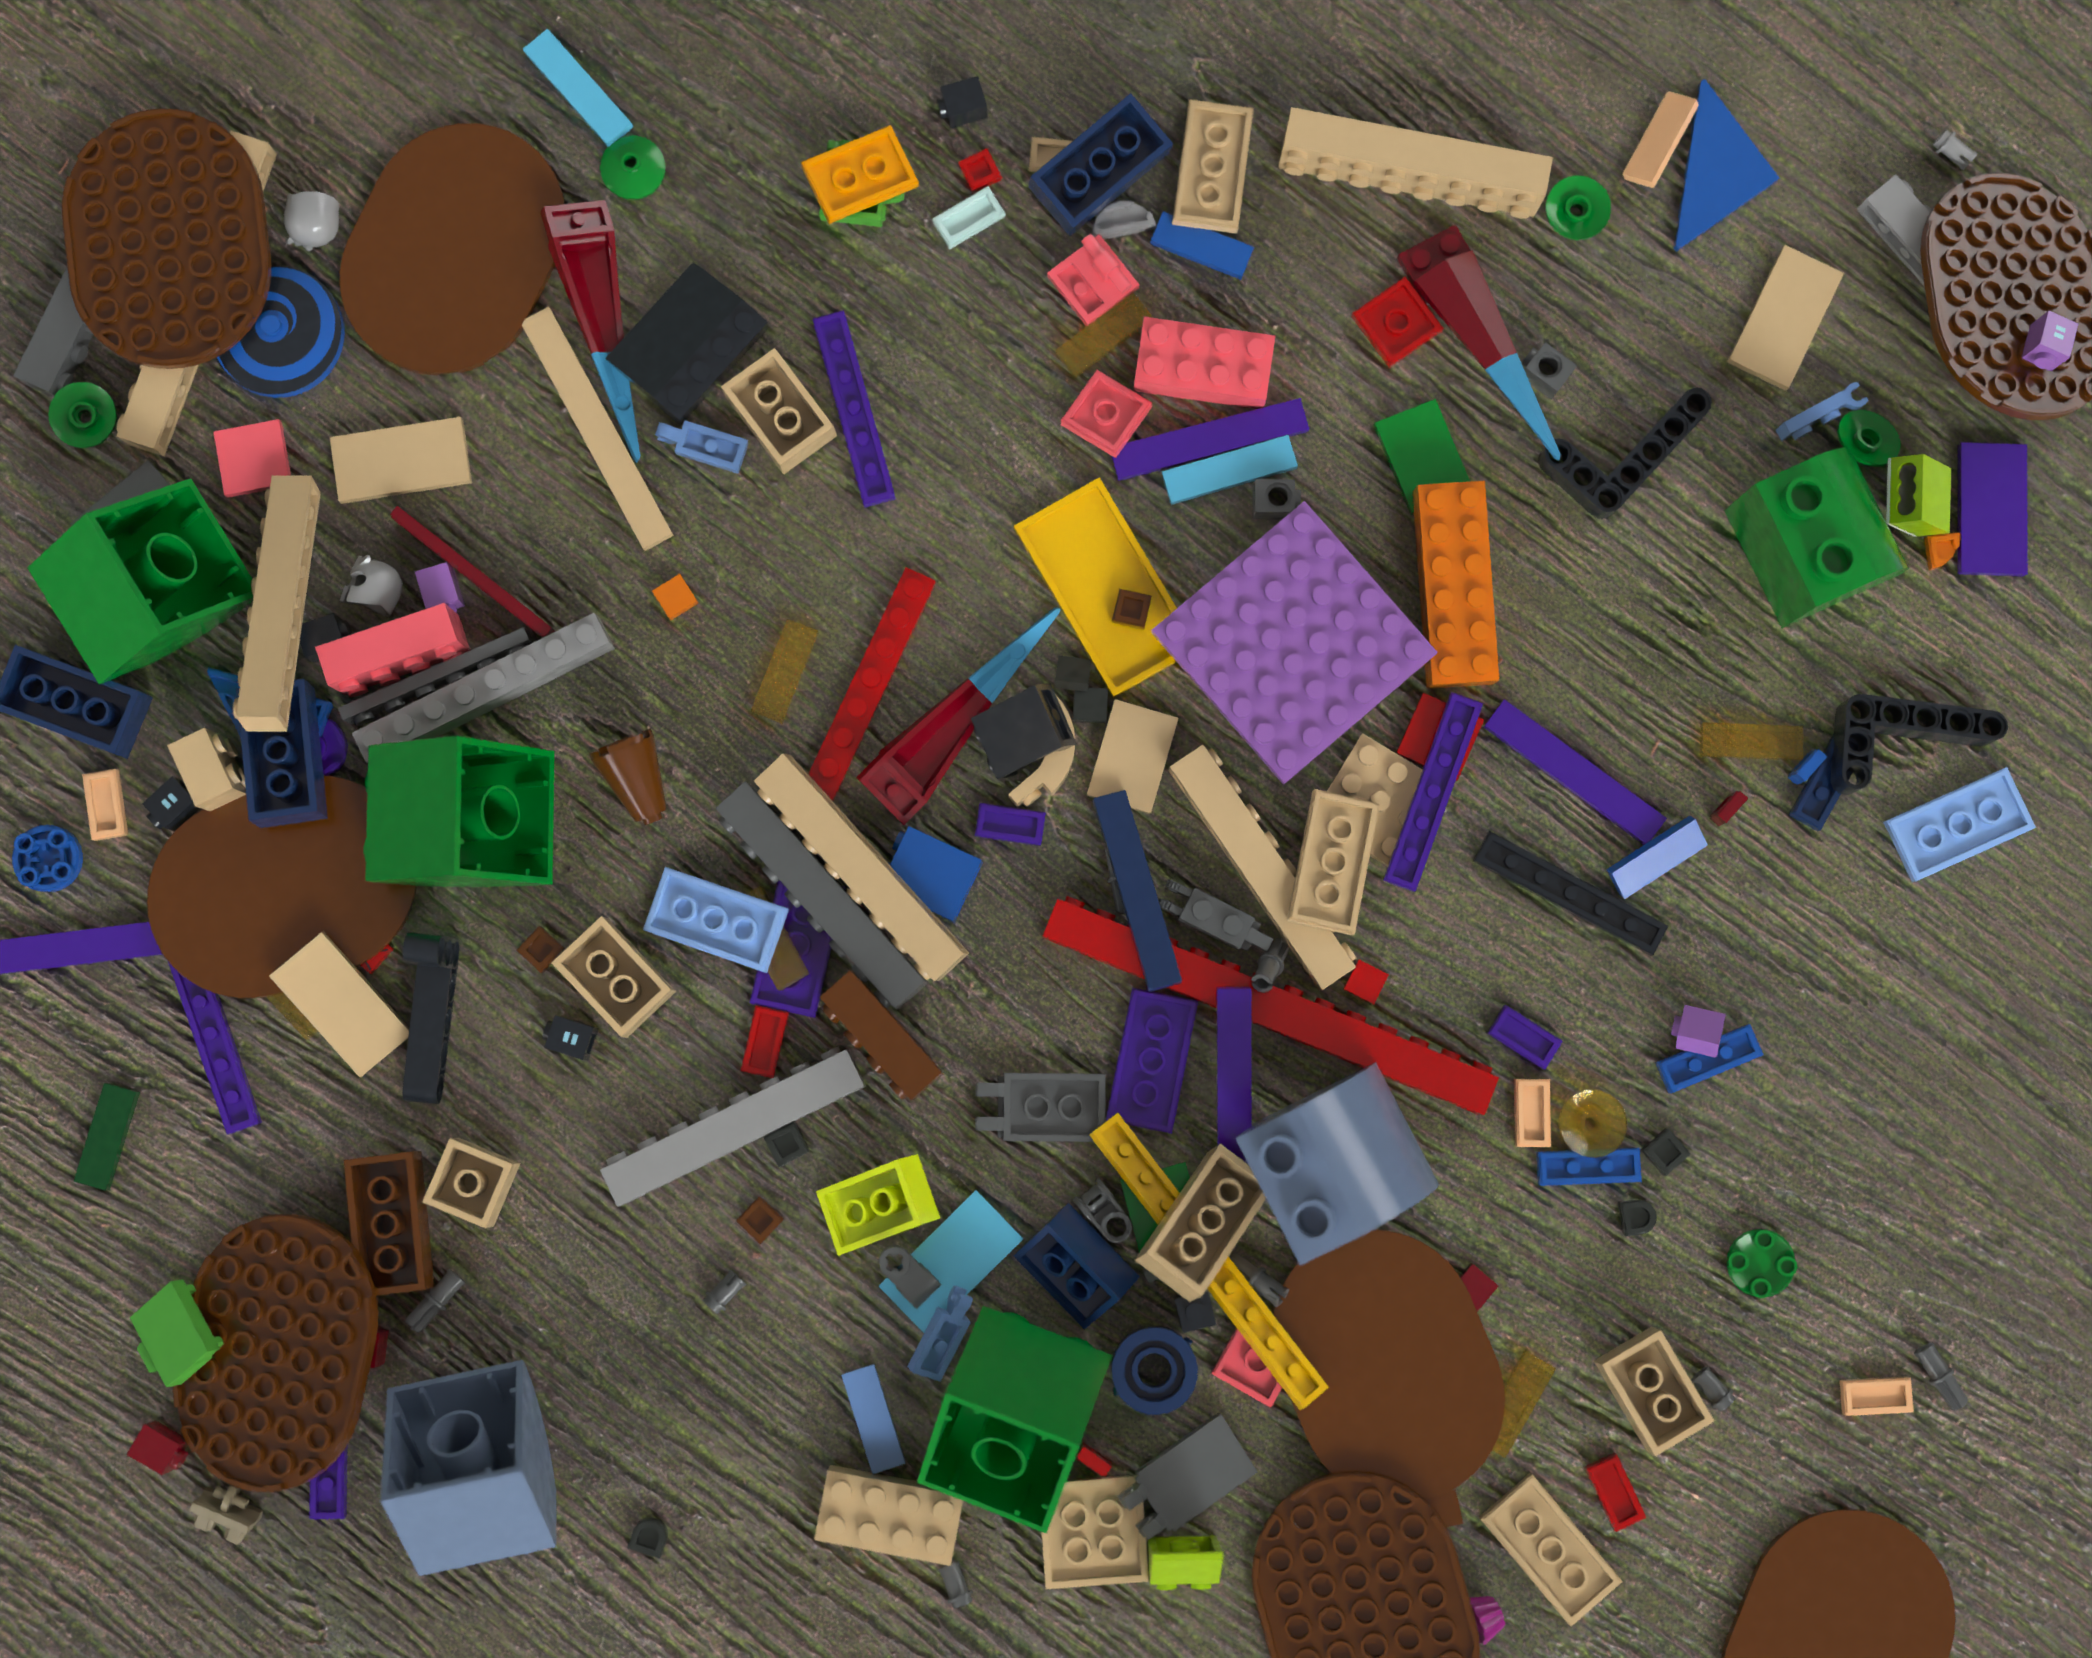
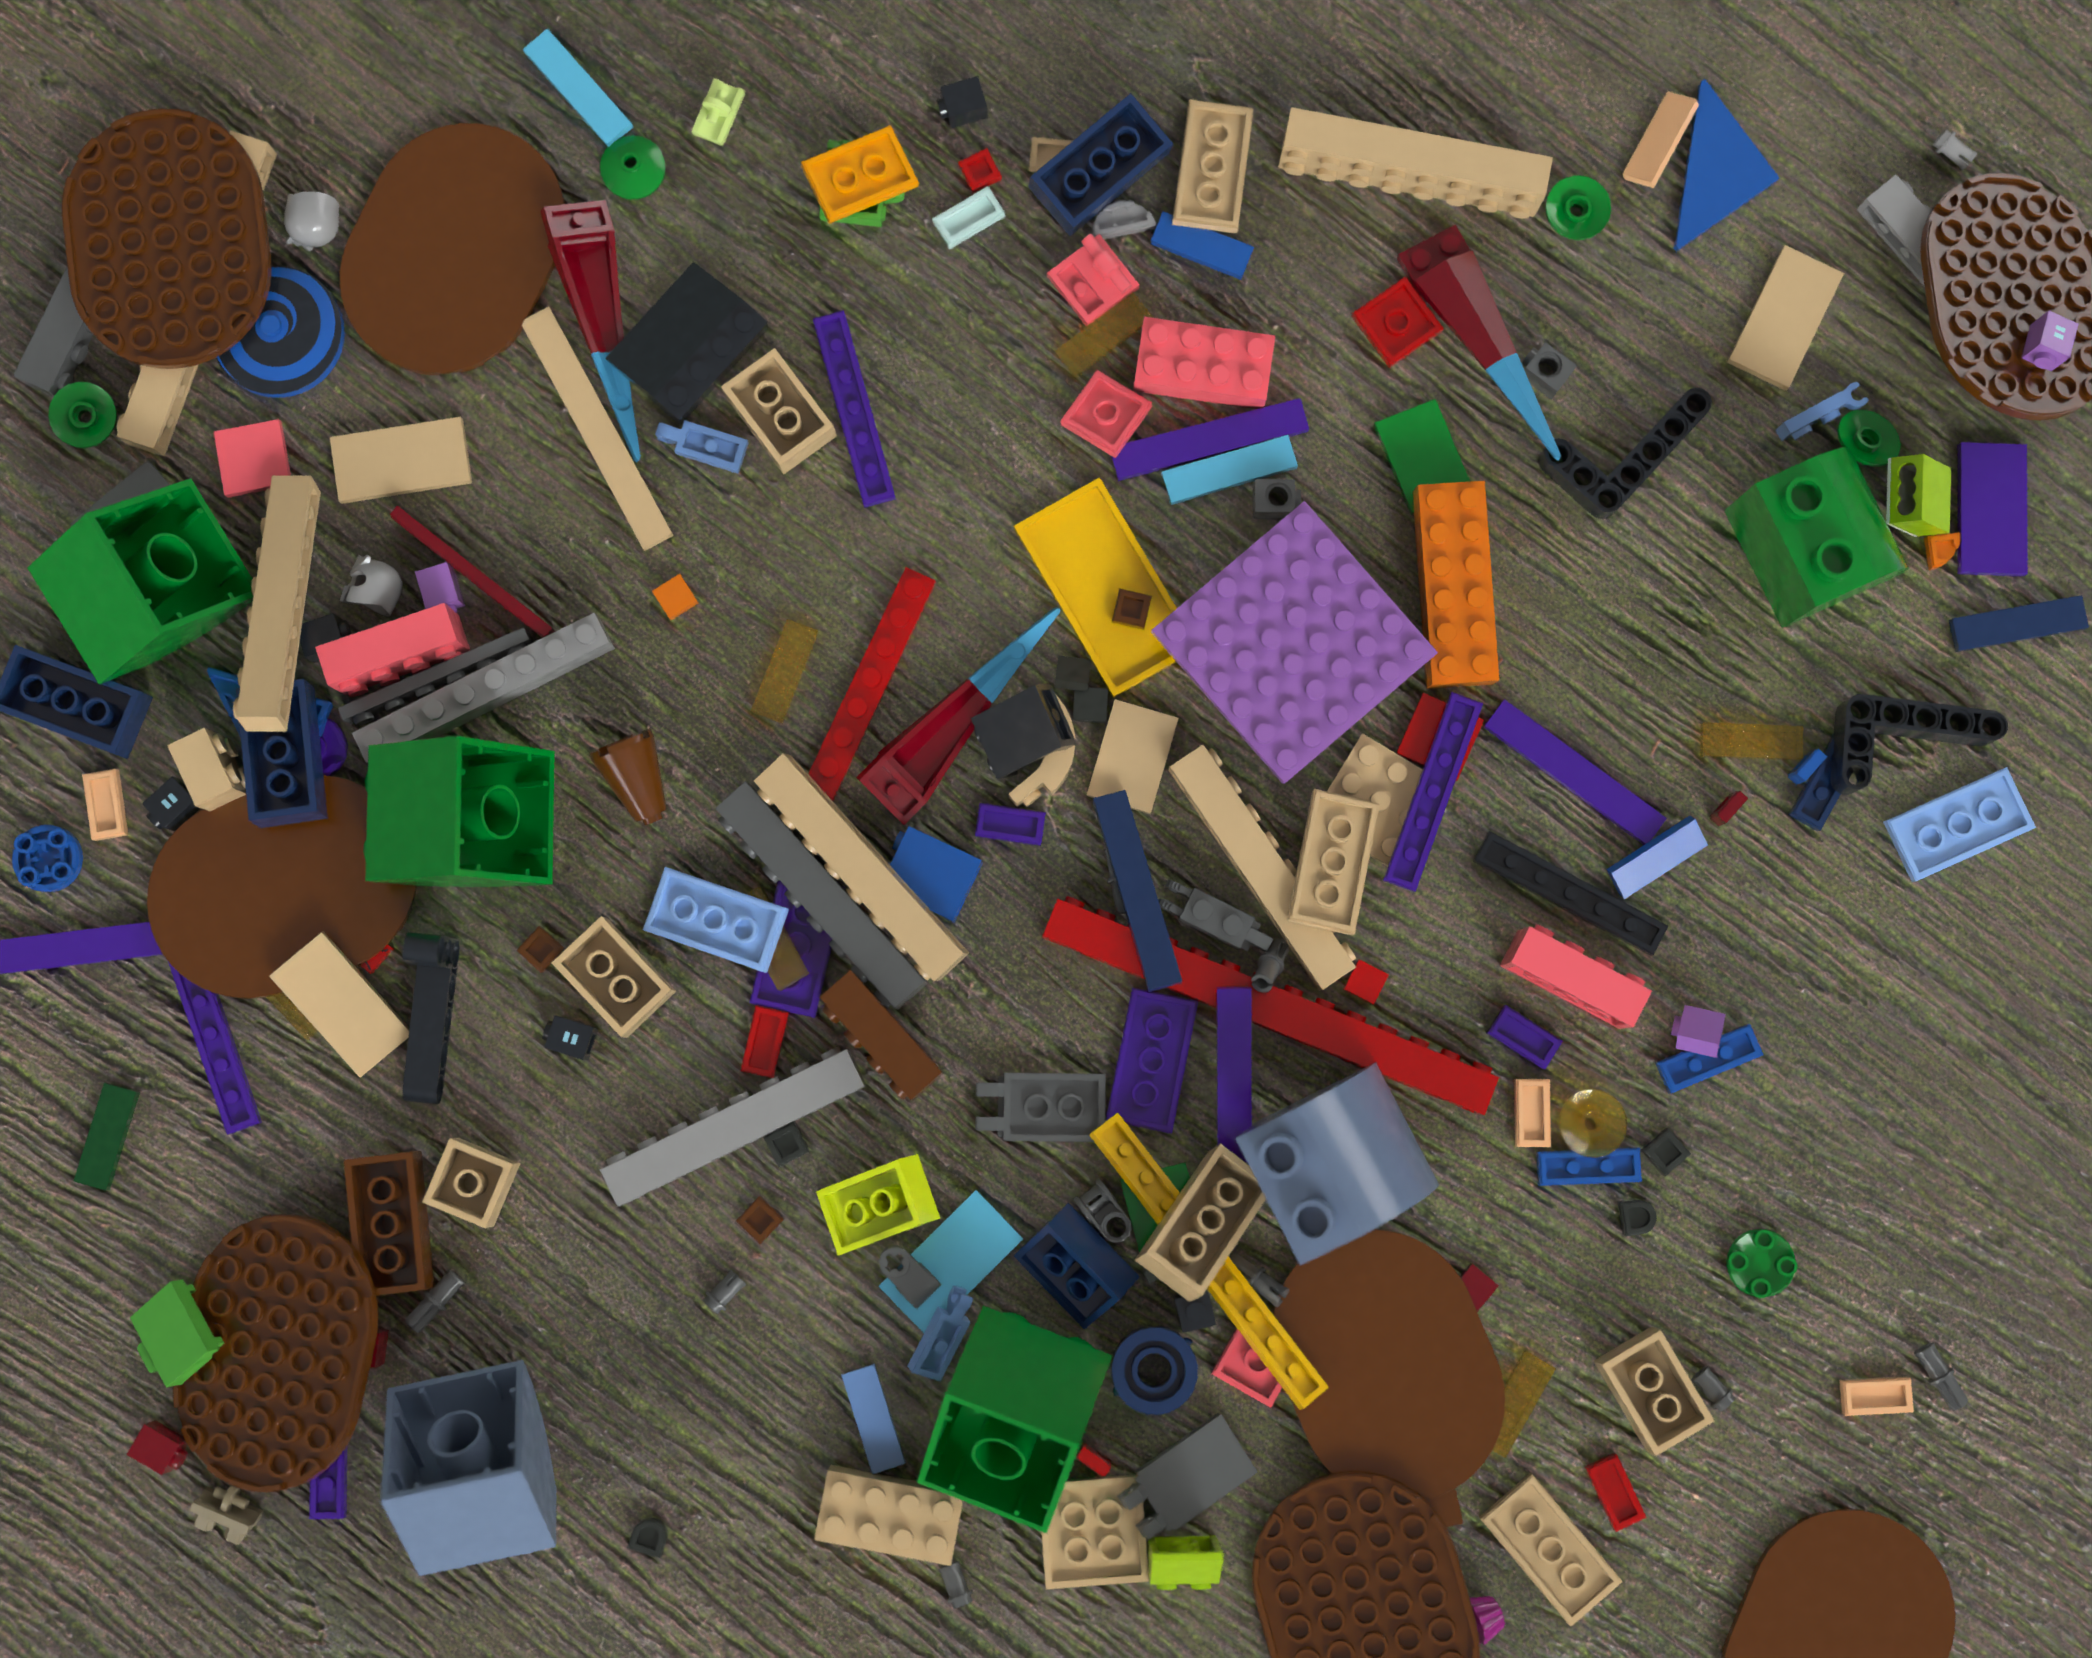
(718, 112): none -> yellowish green hips
(1575, 977): none -> coral brick
(2018, 623): none -> dark blue tile

